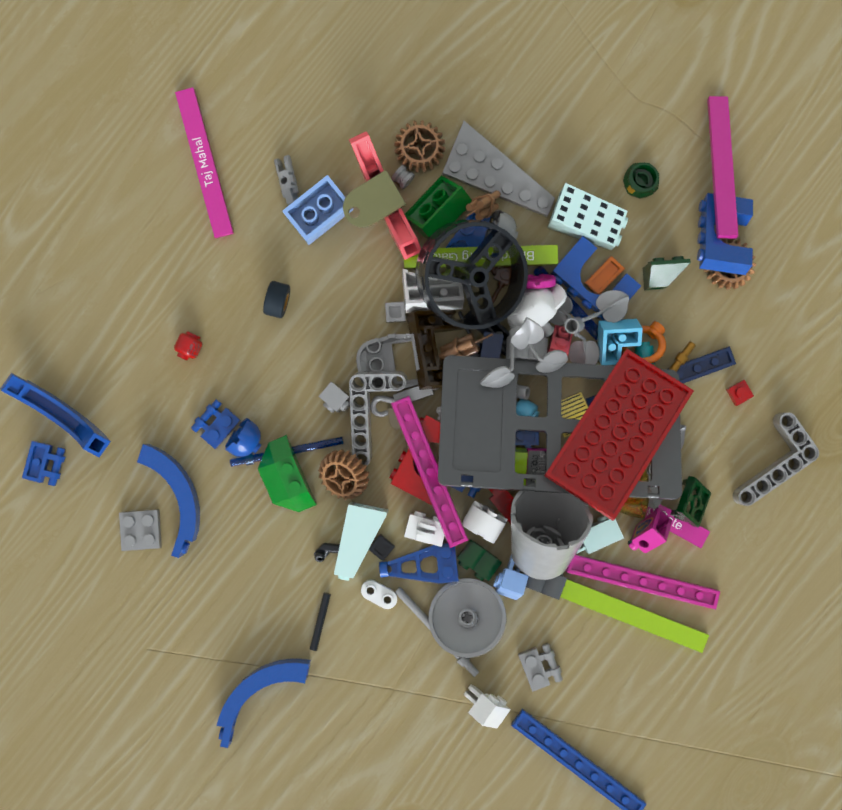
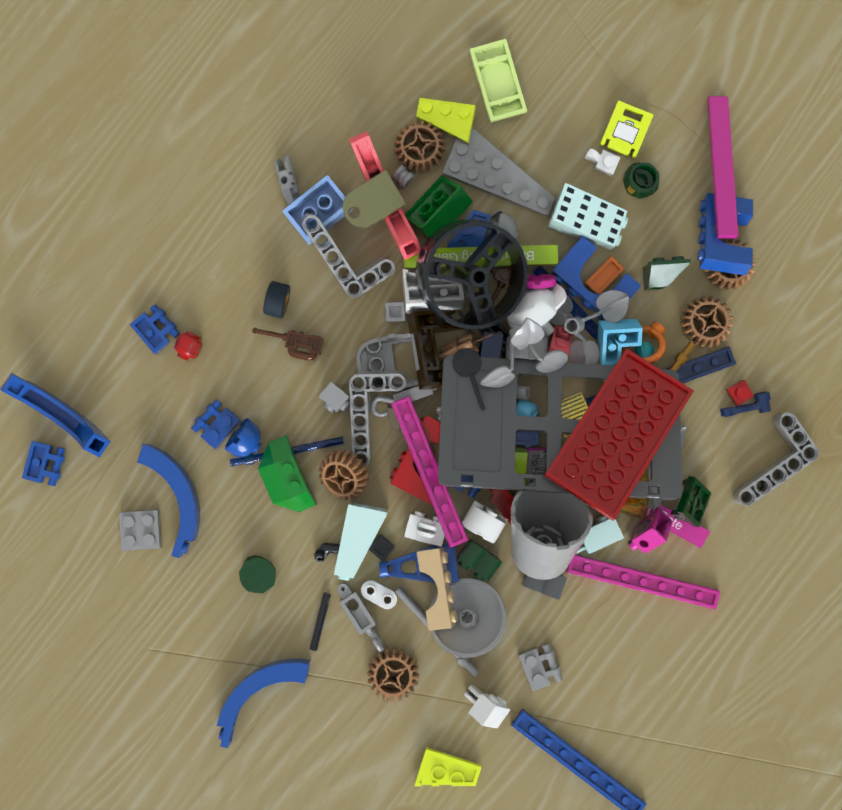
(150, 333): none -> blue plate
(204, 162): dark pink tile -> none
(257, 574): none -> dark green hat
(295, 339): none -> reddish brown piece
(339, 262): none -> light grey beam
(361, 617): none -> light grey piece
(386, 679): none -> medium nougat gear
(434, 564): none -> tan arch
(445, 769): none -> neon yellow wing
(448, 116): none -> neon yellow wing
(468, 363): none -> black piece
(483, 205): medium nougat piece -> none
(497, 80): none -> yellowish green slope
(510, 582): light blue brick -> none
(605, 162): none -> white plate
(626, 132): none -> neon yellow container
(634, 615): lime tile -> none
(715, 308): none -> medium nougat gear
(761, 403): none -> dark blue brick

